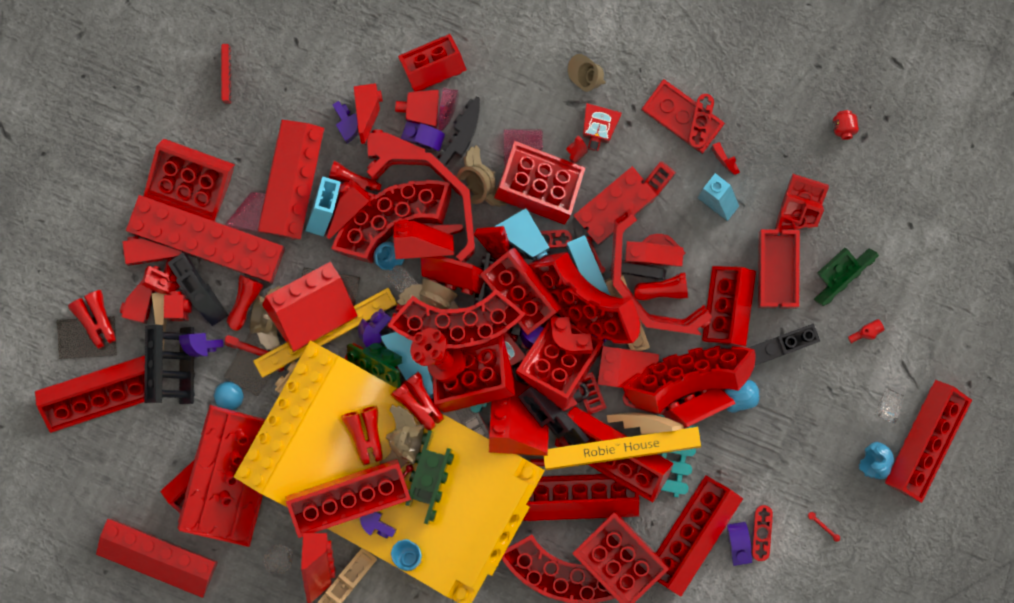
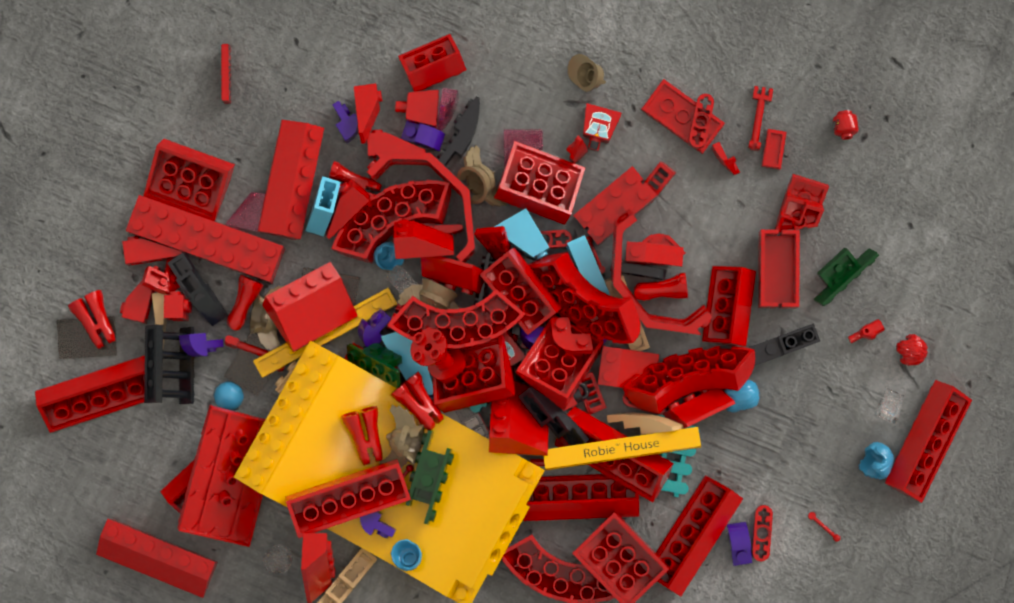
(719, 197): medium azure slope -> none
(754, 143): none -> red hinge
(774, 149): none -> red tile
(913, 350): none -> red hair

